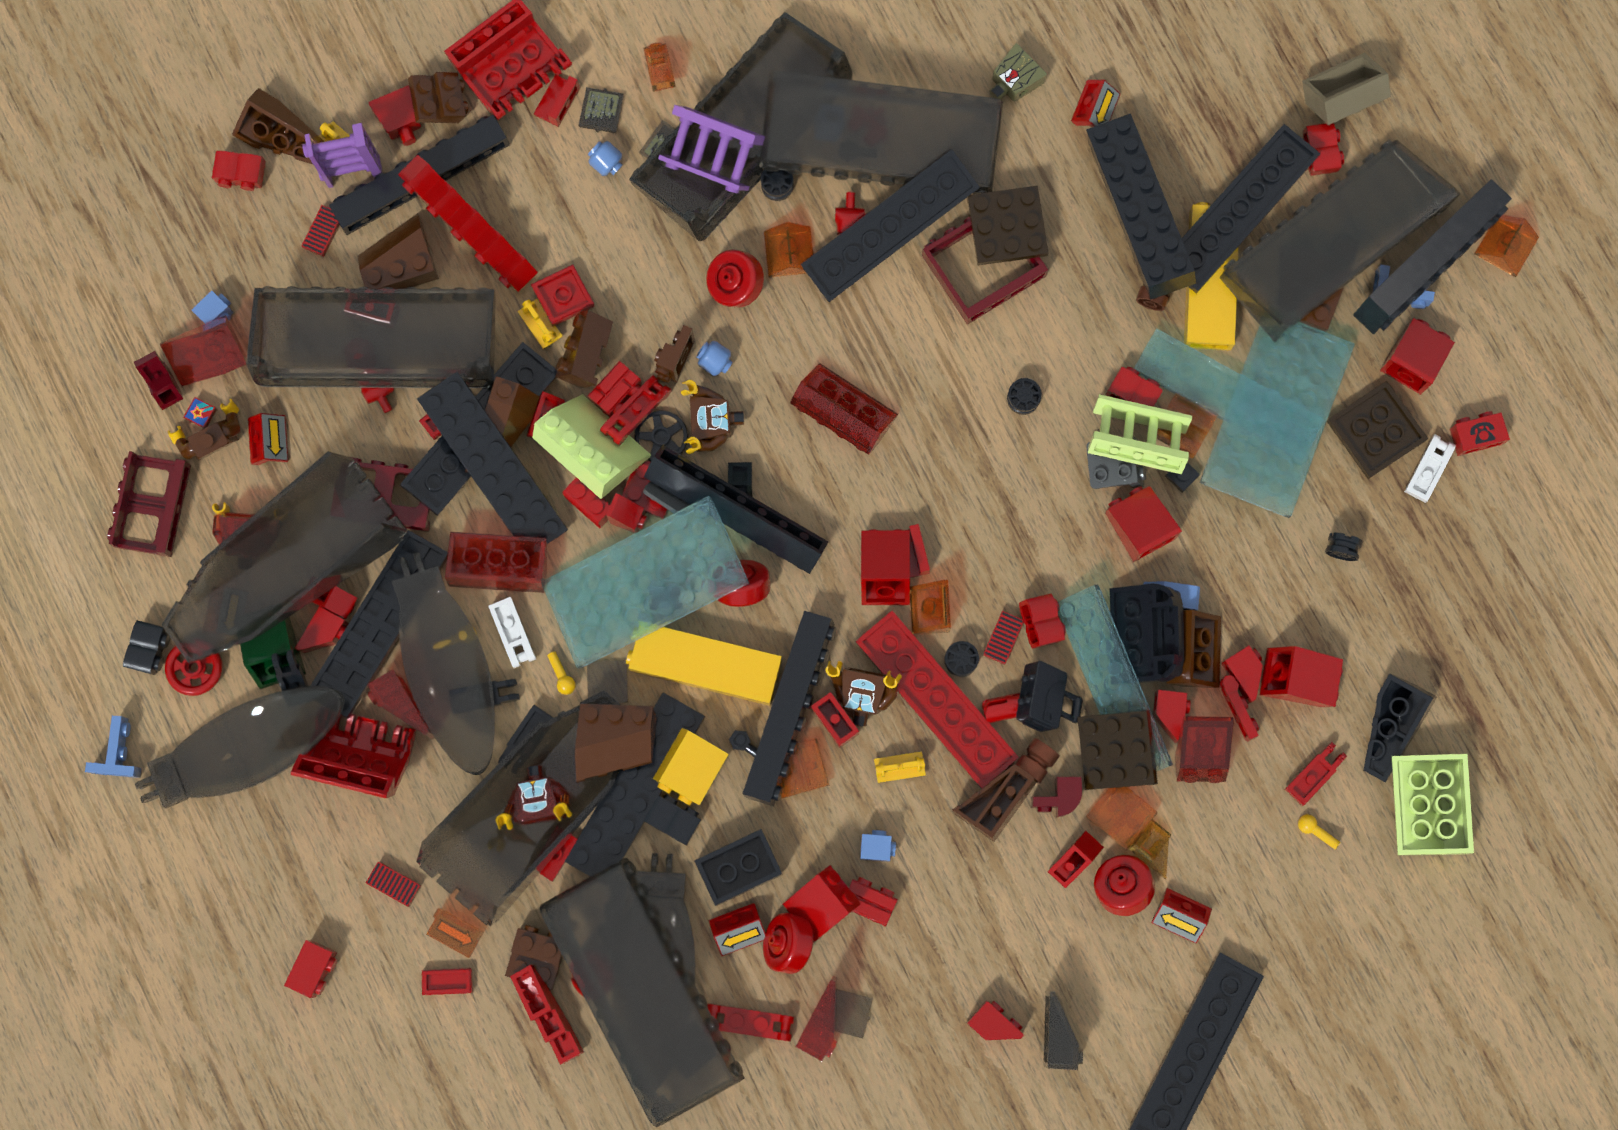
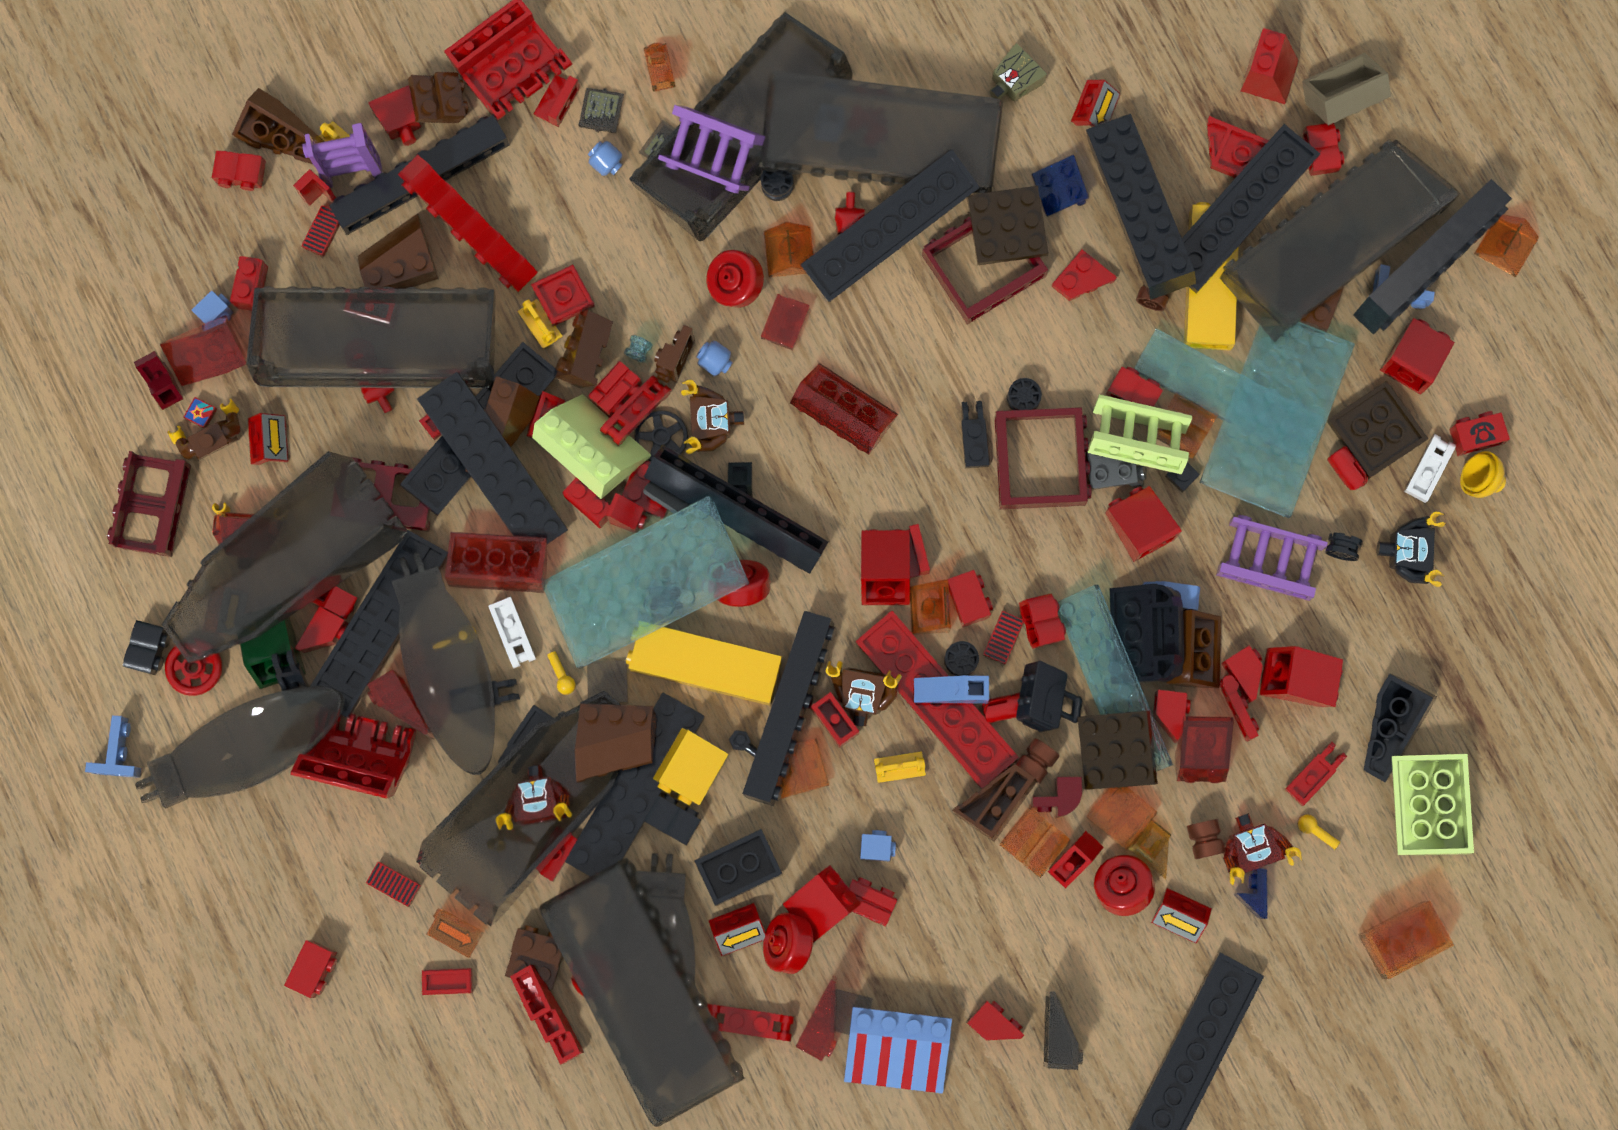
(248, 276): none -> red brick
(312, 187): none -> red panel
(638, 348): none -> clear light blue wheel
(785, 322): none -> clear red plate
(897, 1049): none -> medium blue slope
(952, 689): none -> medium blue slope
(969, 598): none -> red brick
(974, 437): none -> black hinge
(1035, 842): none -> clear orange slope
(1060, 186): none -> clear blue hinge
(1082, 276): none -> red wing
(1083, 466): none -> dark red window
(1206, 839): none -> copper wheel
(1231, 147): none -> red wing
(1255, 848): none -> clear red torso
(1258, 900): none -> clear blue slope
(1270, 67): none -> red slope
(1278, 581): none -> medium lavender fence
(1348, 468): none -> red arm
(1406, 940): none -> clear orange brick
(1413, 550): none -> black torso
(1483, 475): none -> yellow piece

